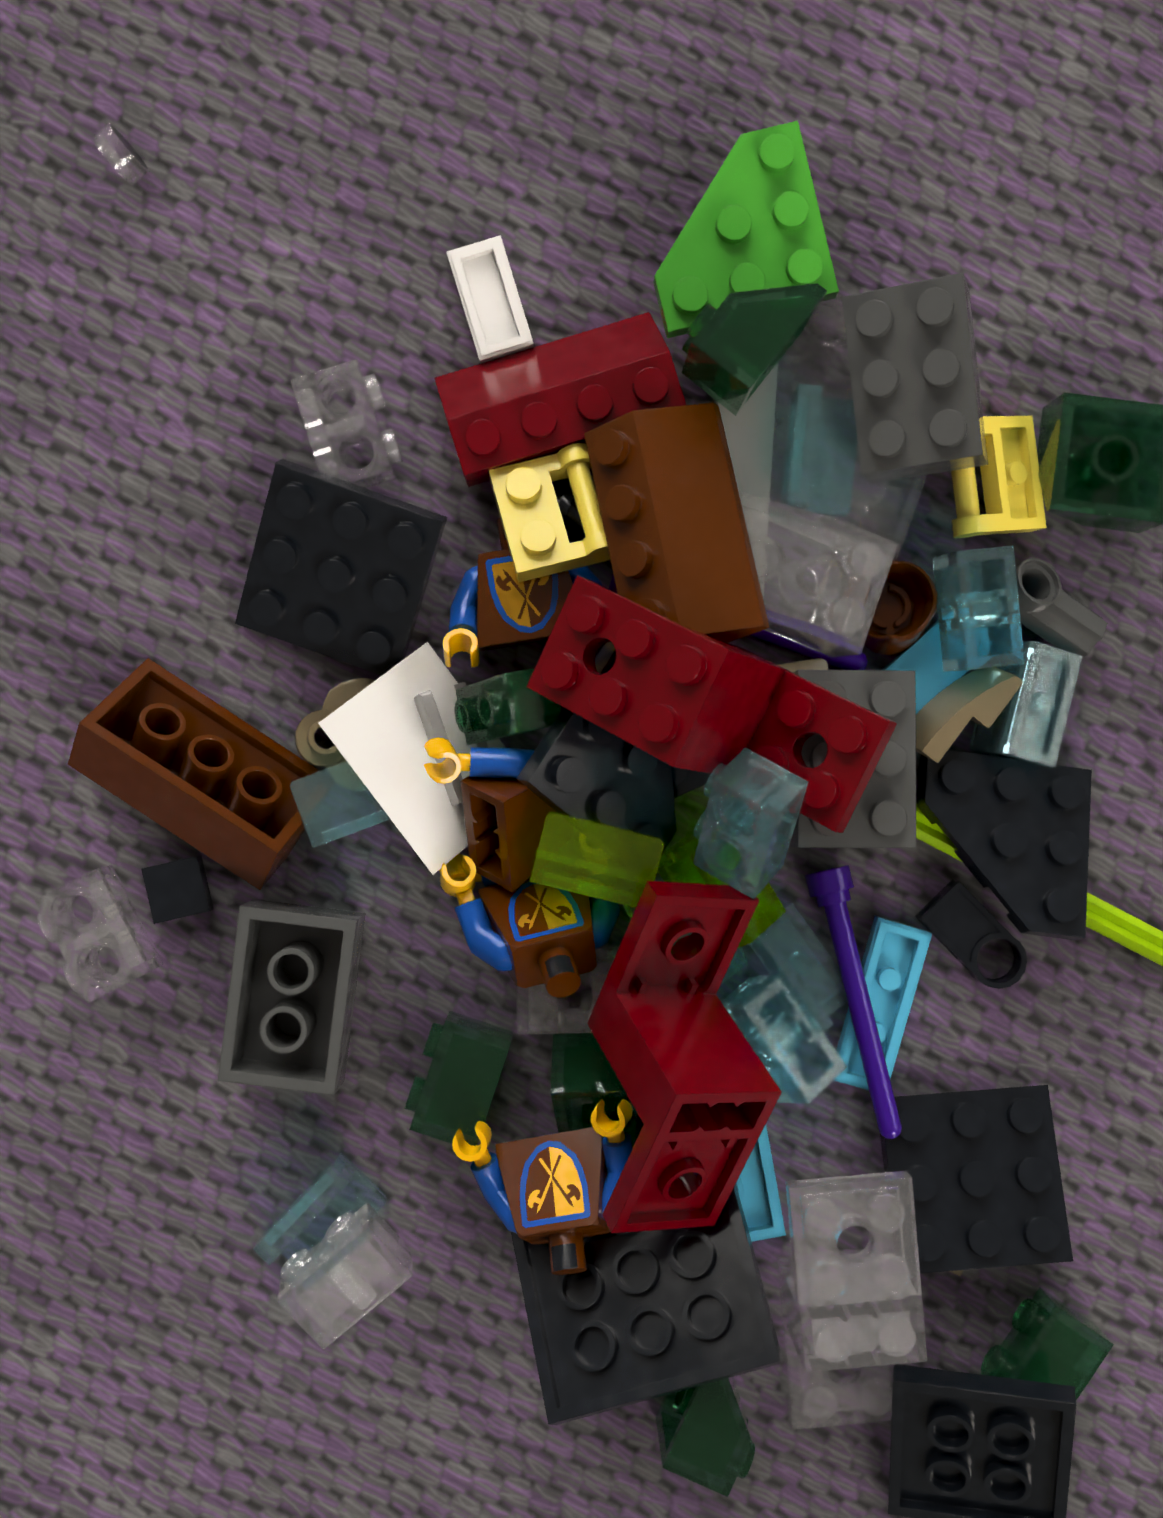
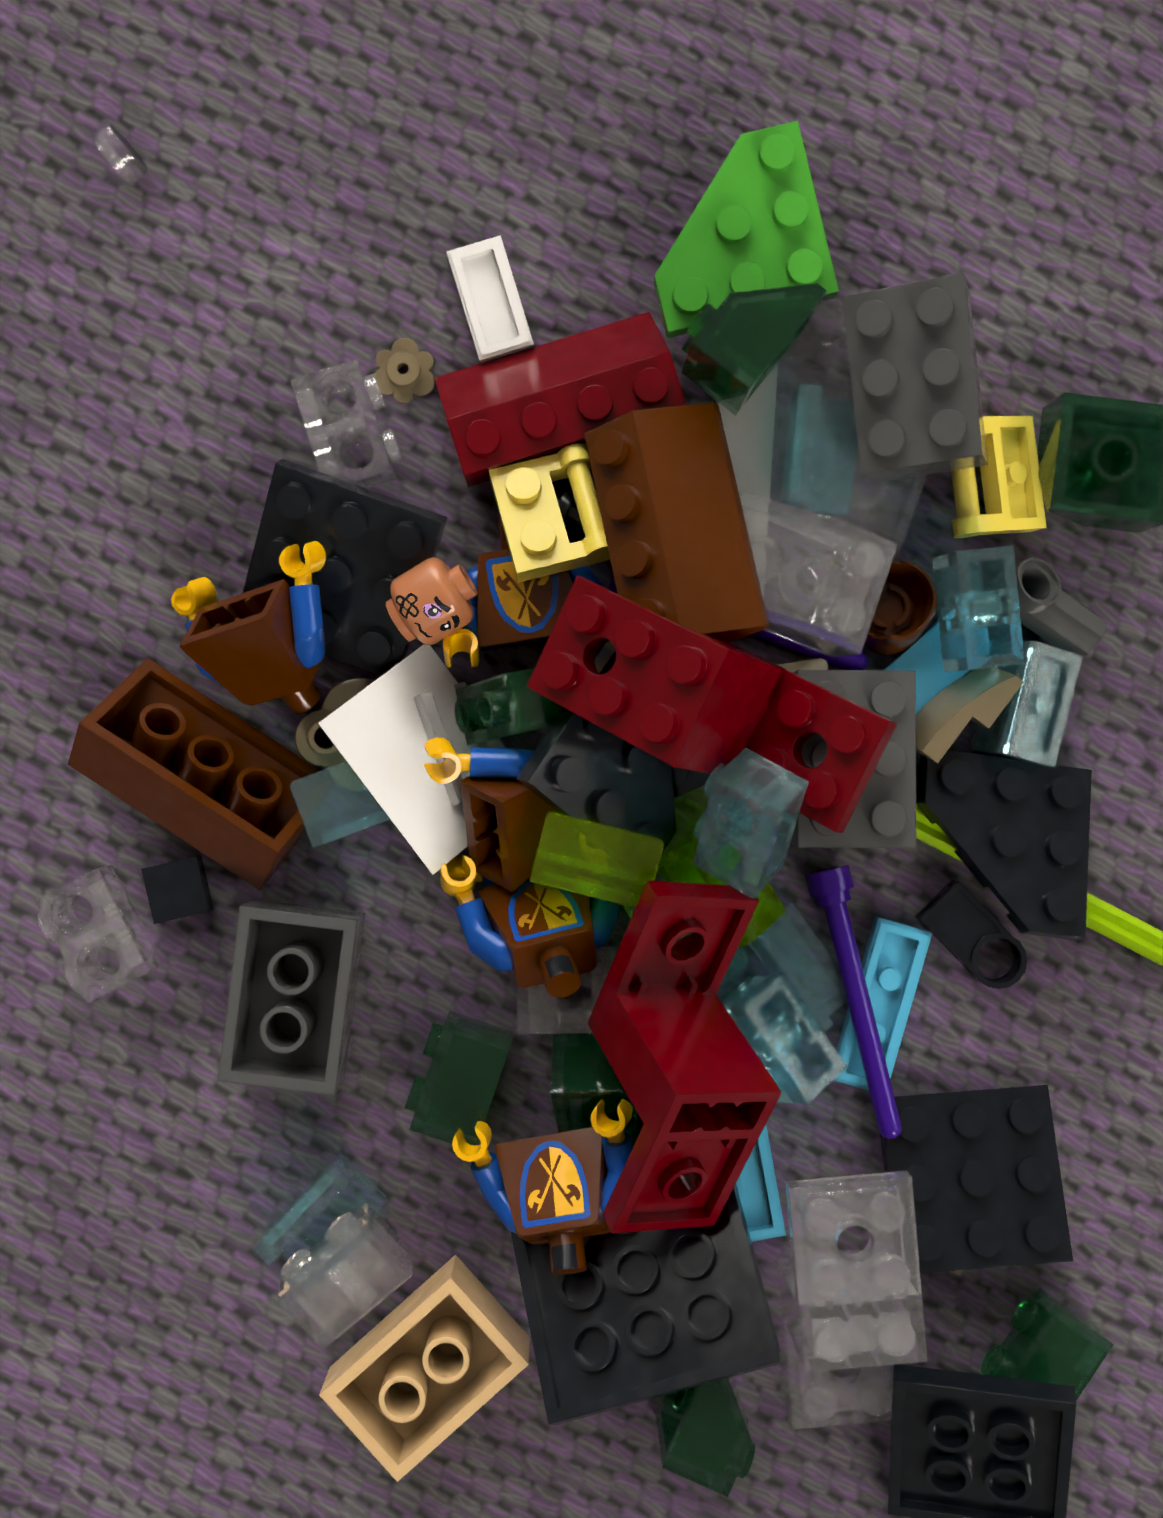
(262, 639): none -> reddish brown torso
(416, 381): none -> dark tan plant
(426, 1368): none -> tan brick
(431, 601): none -> nougat head

